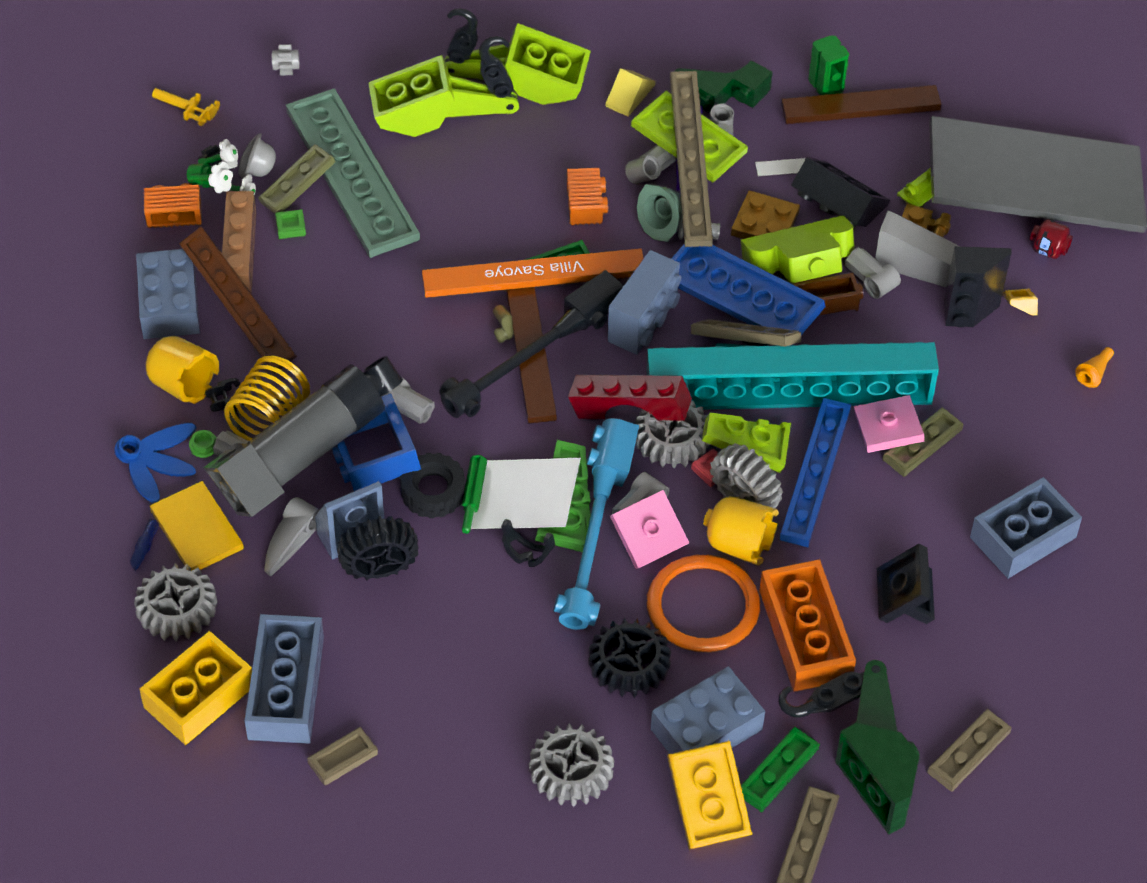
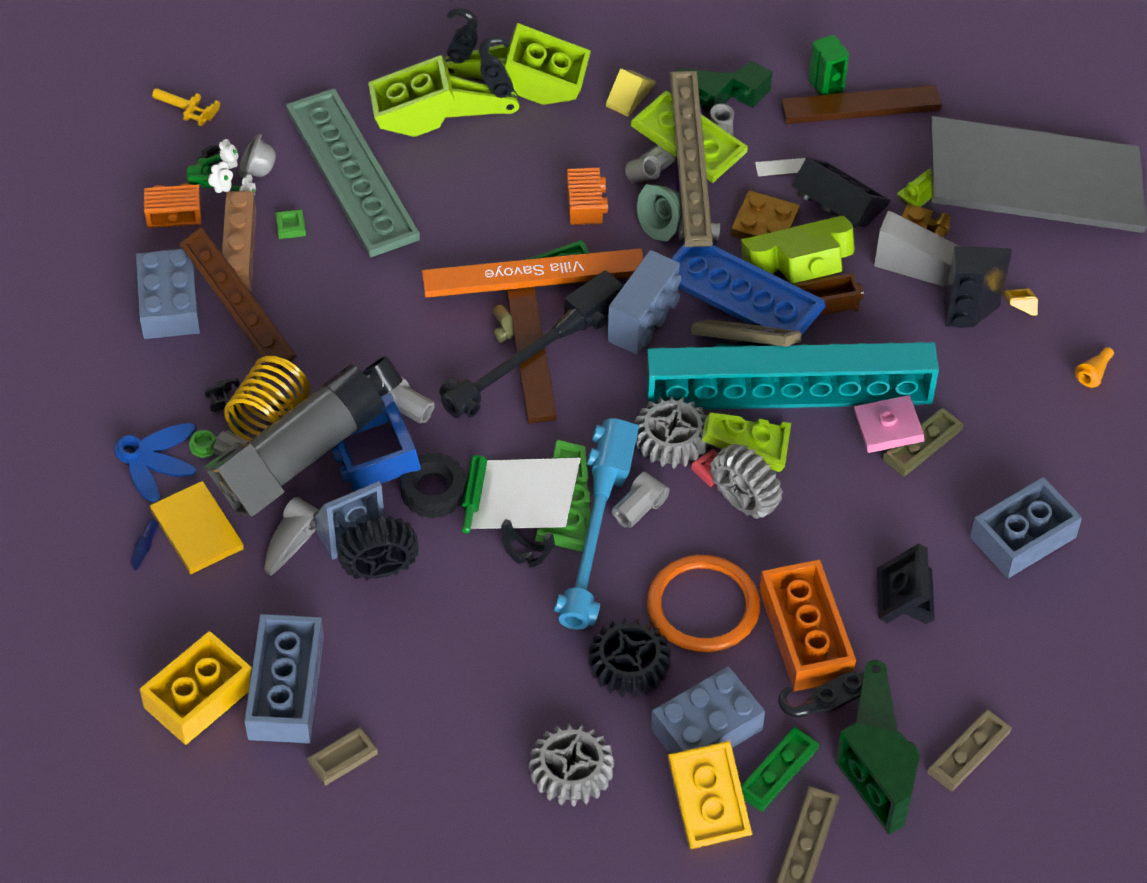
(159, 611): light grey gear -> none
(181, 368): yellow cylinder -> none
(285, 59): light grey gear -> none
(296, 179): olive tile -> none
(649, 529): bright pink plate -> none
(659, 395): dark red arch -> none
(741, 528): yellow cylinder -> none
(815, 473): blue plate -> none
(877, 278): light grey piece -> none
(1051, 239): dark red head -> none

